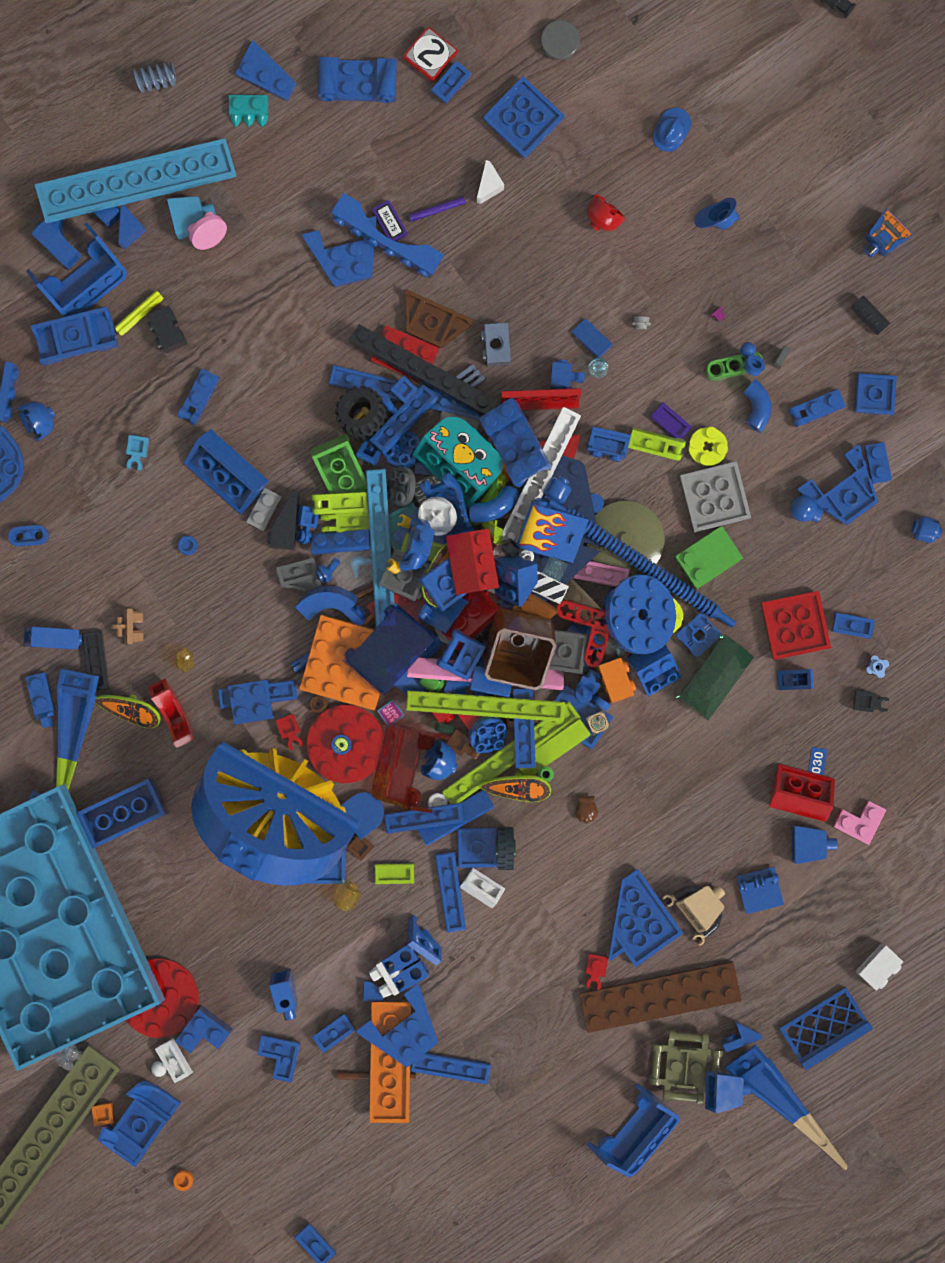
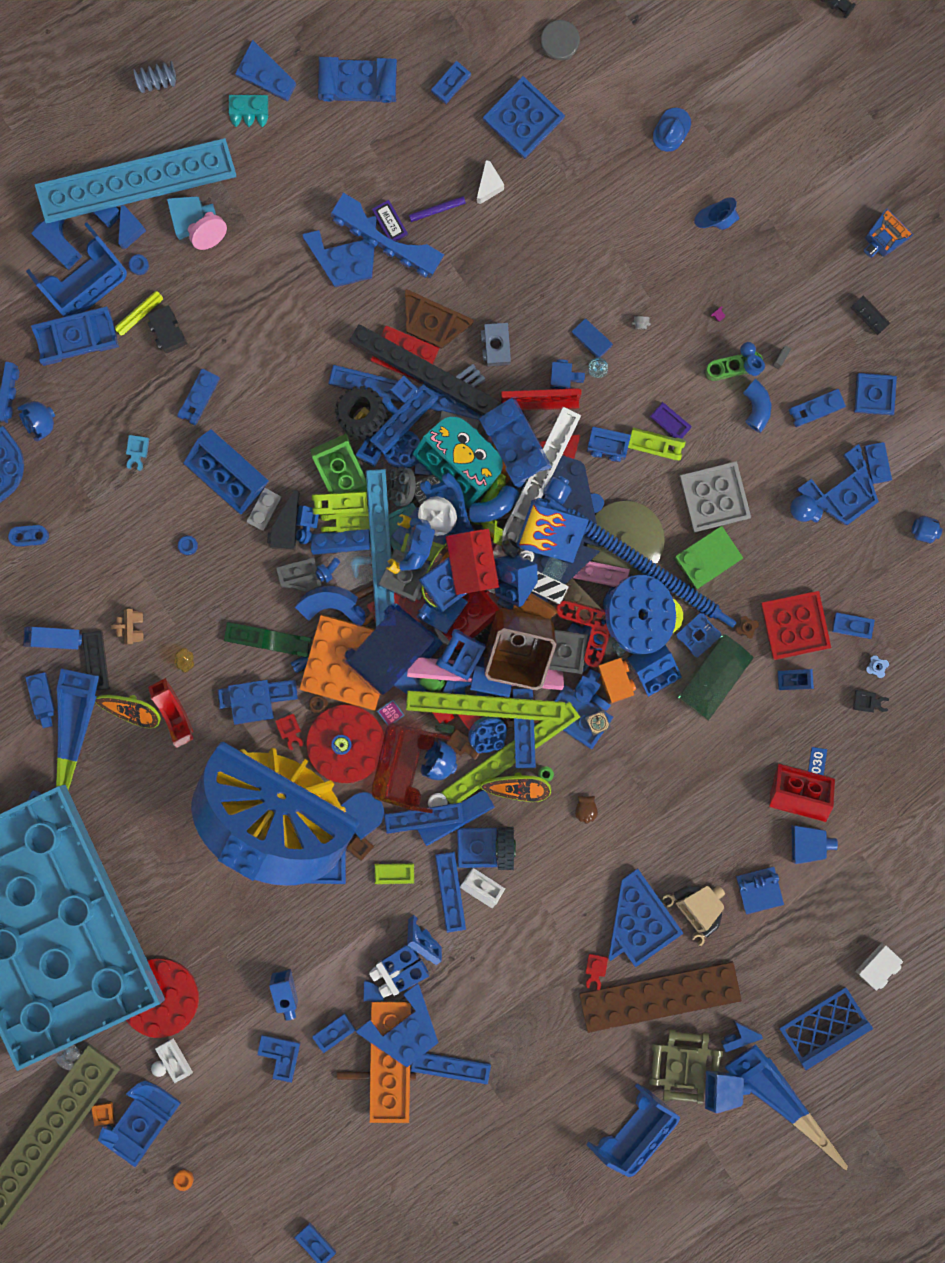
(122, 812): blue brick -> none
(138, 264): none -> blue tile
(206, 1026): blue brick -> none
(267, 639): none -> dark green piece
(347, 896): clear yellow head -> none
(430, 54): slope -> none
(558, 746): lime tile -> none
(604, 215): red cylinder -> none
(712, 436): neon yellow plate -> none
(742, 627): none -> reddish brown plate
(862, 827): bright pink plate -> none

